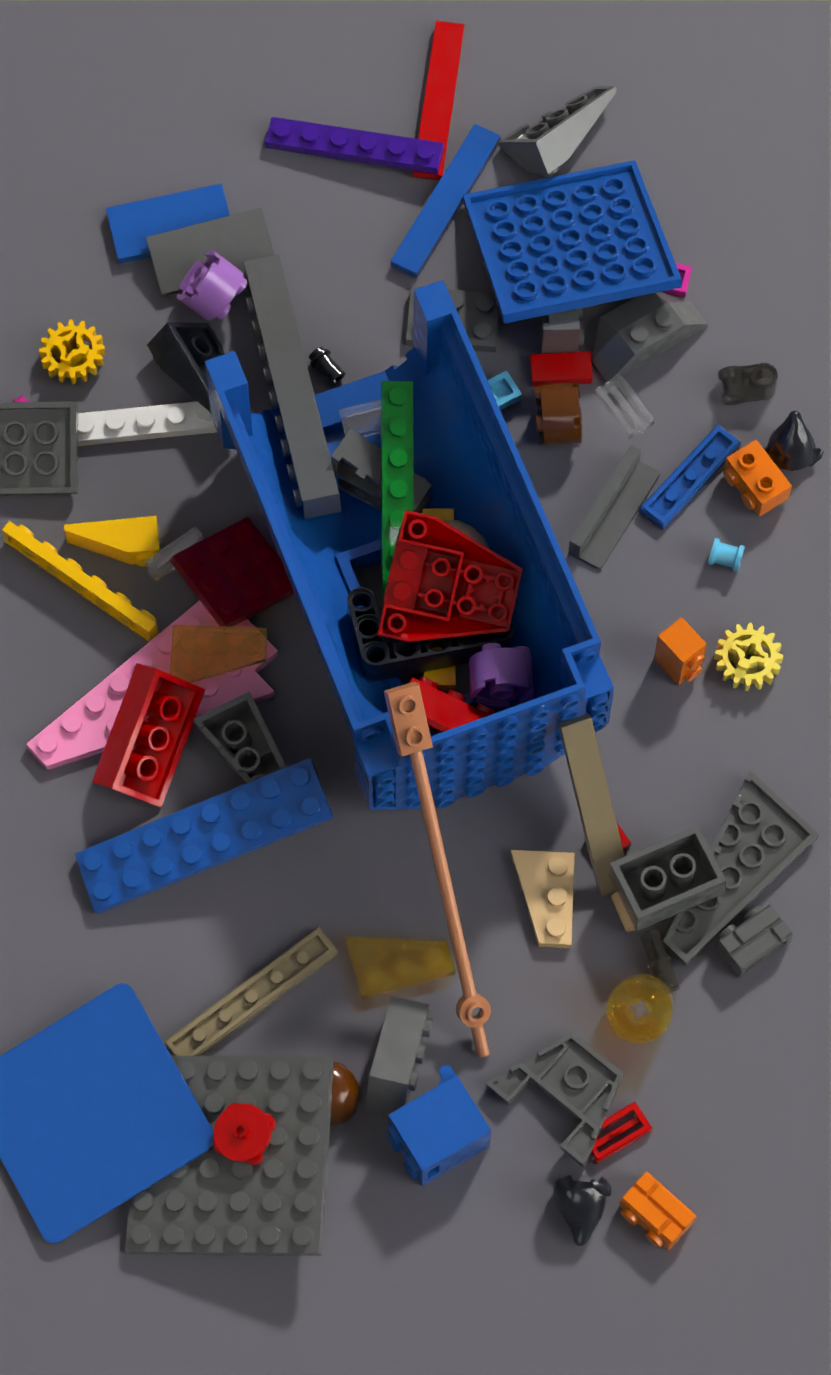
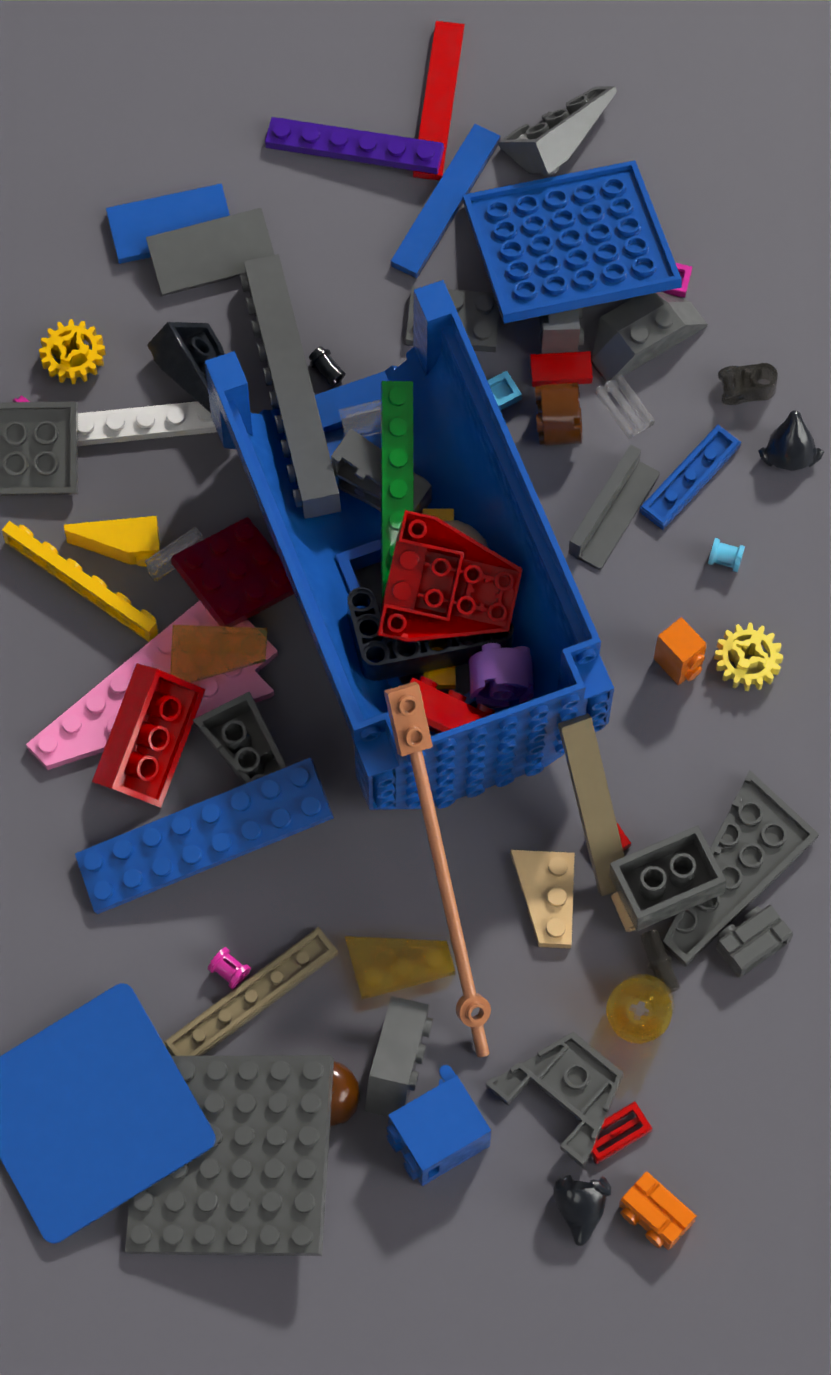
(211, 286): medium lavender brick -> none
(229, 968): none -> dark pink bush
(243, 1133): red piece -> none
(756, 478): orange brick -> none

